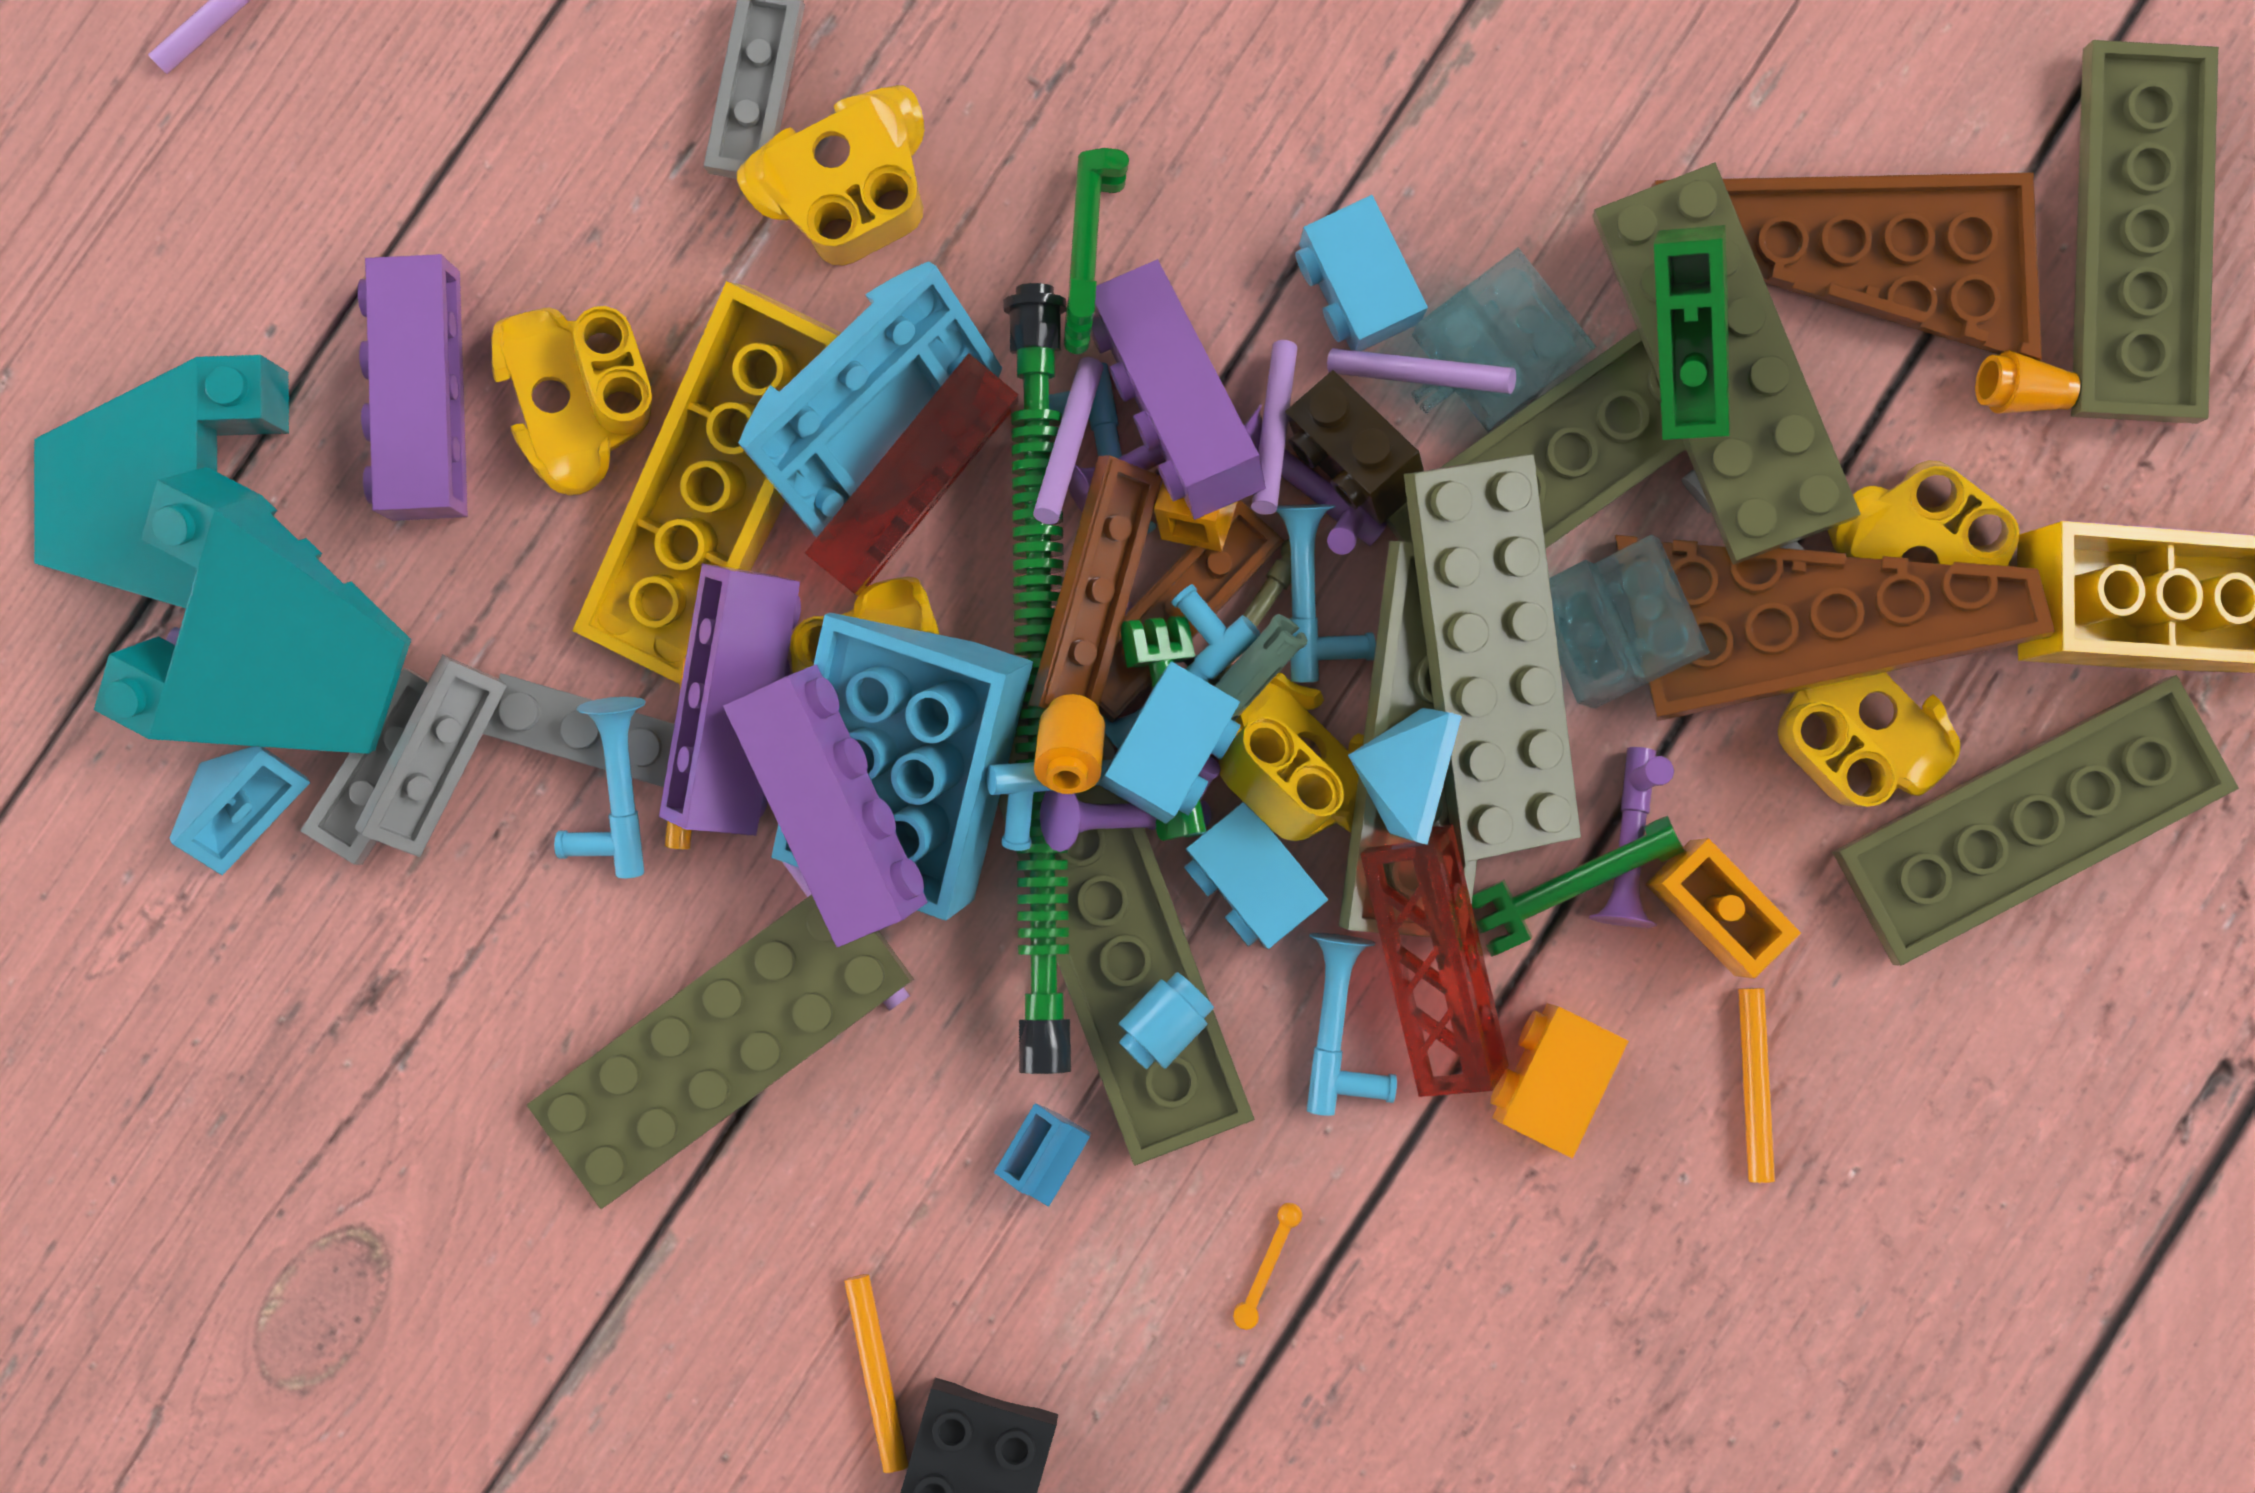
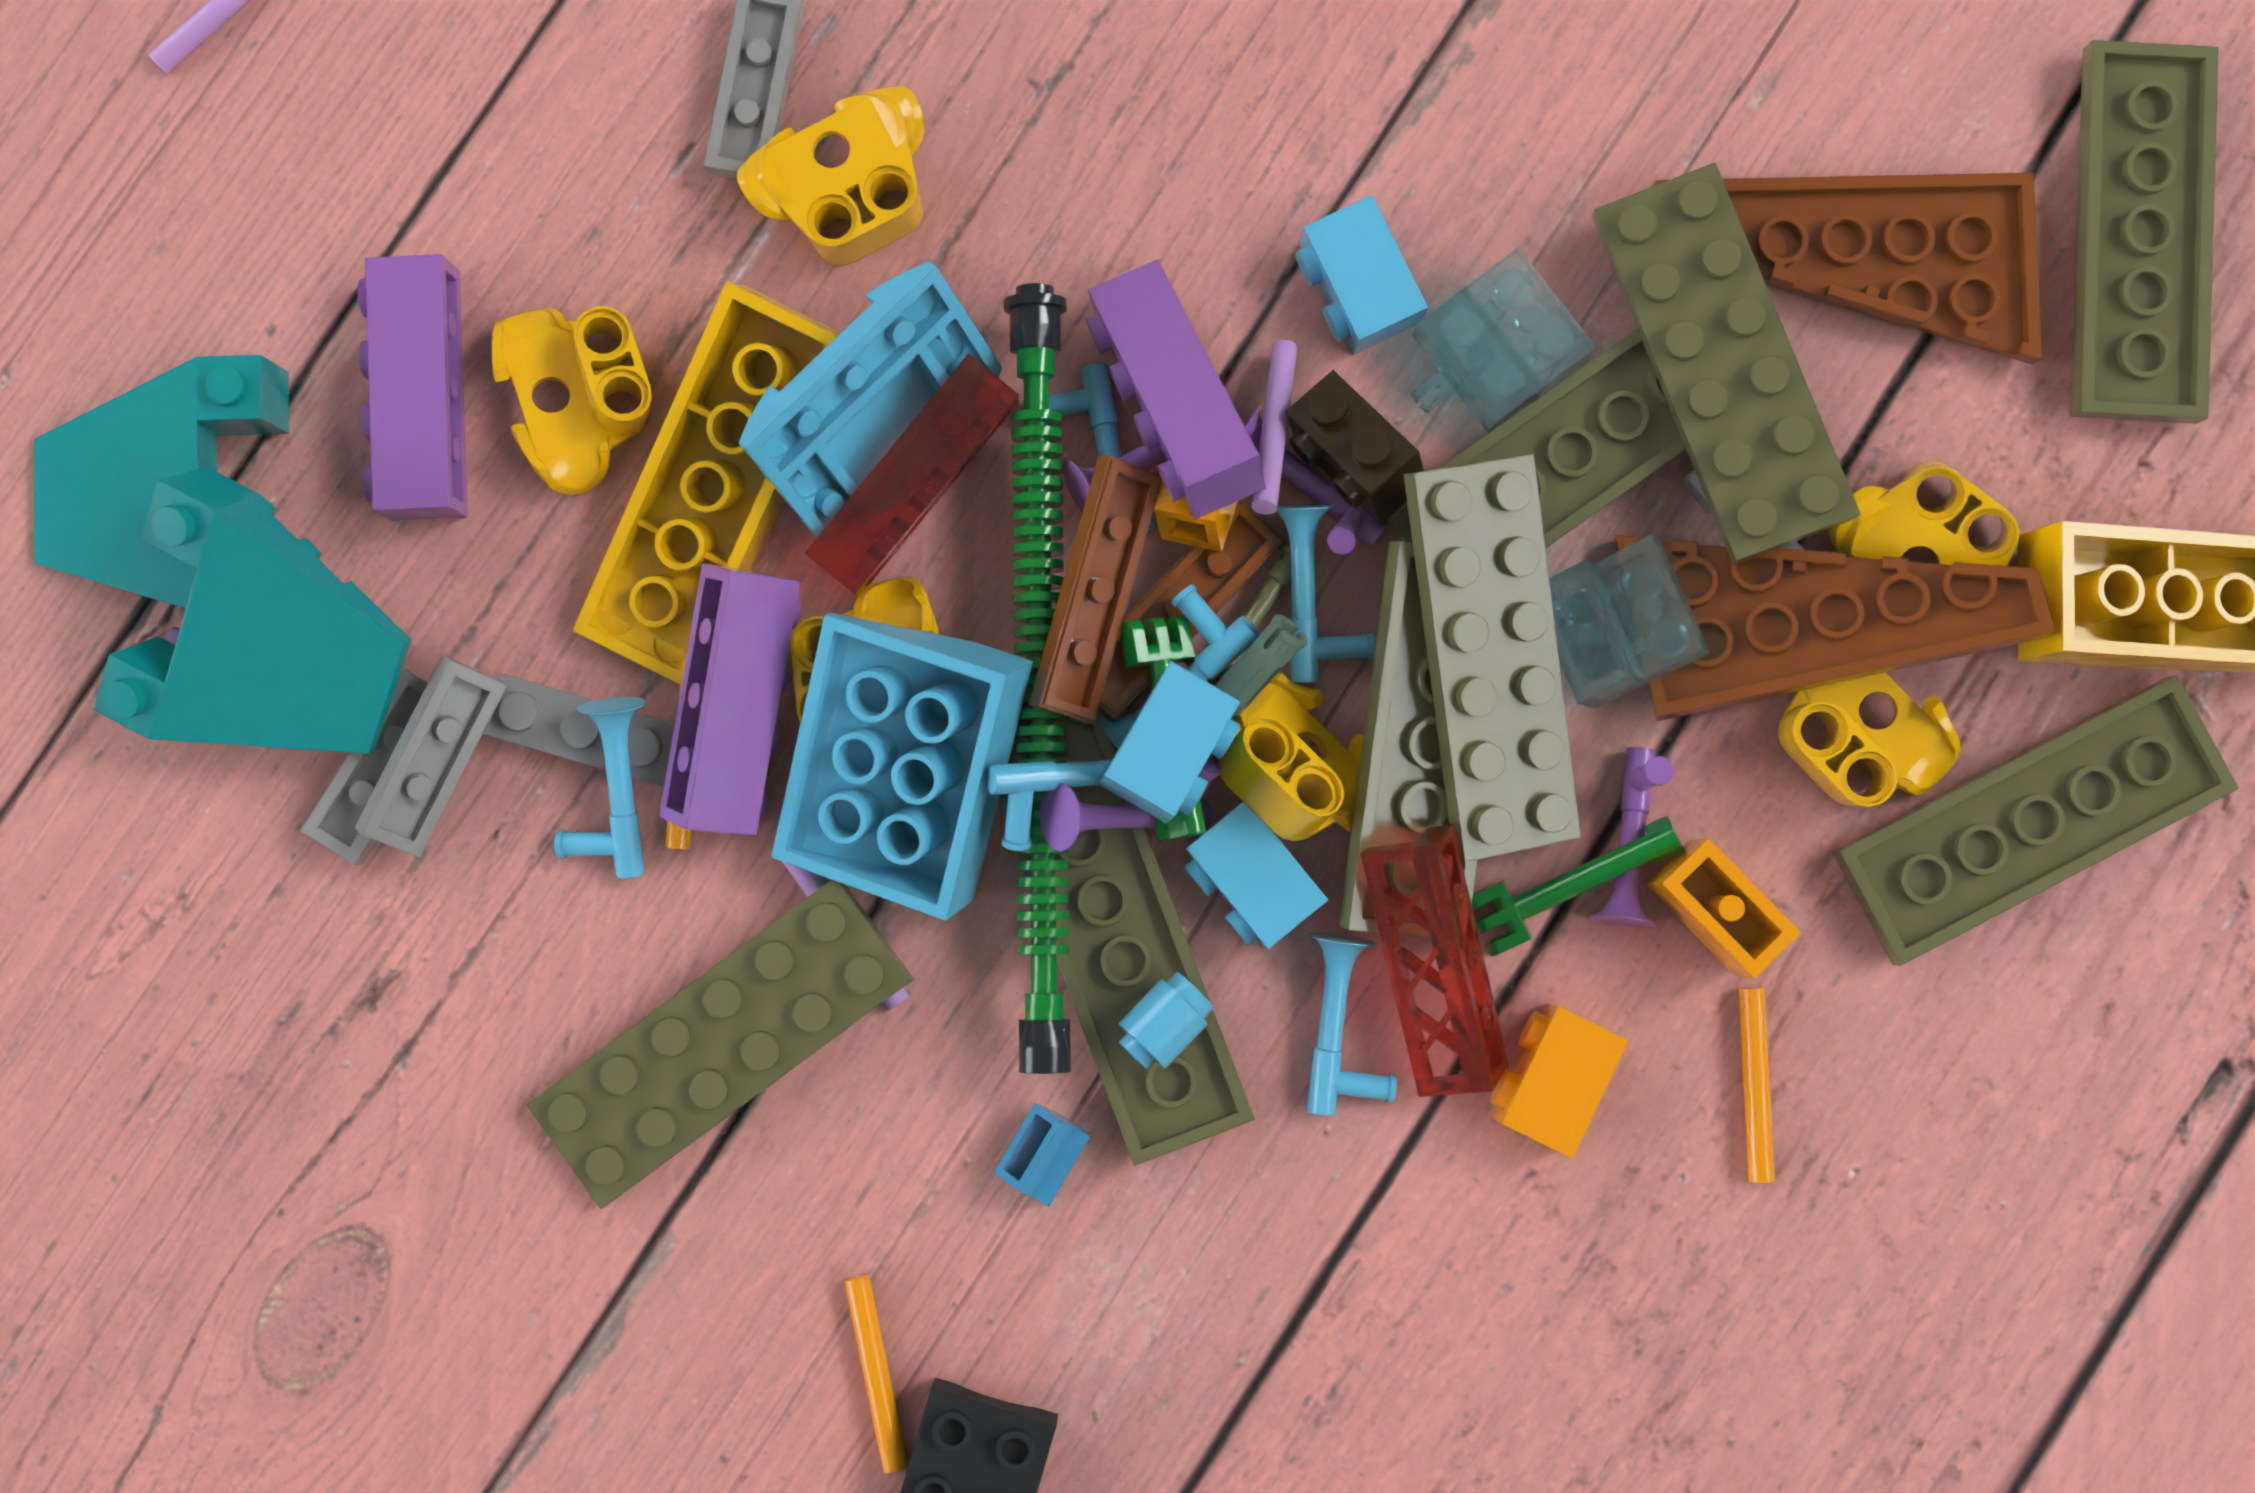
(234, 804): medium azure slope -> none
(827, 805): medium lavender brick -> none
(1068, 441): lavender bar -> none
(1070, 745): light orange brick -> none
(1096, 173): green hinge -> none
(1246, 1312): light orange hinge -> none
(1408, 770): medium azure slope -> none
(1422, 370): lavender bar -> none
(1692, 331): green slope -> none
(2024, 384): light orange cone -> none

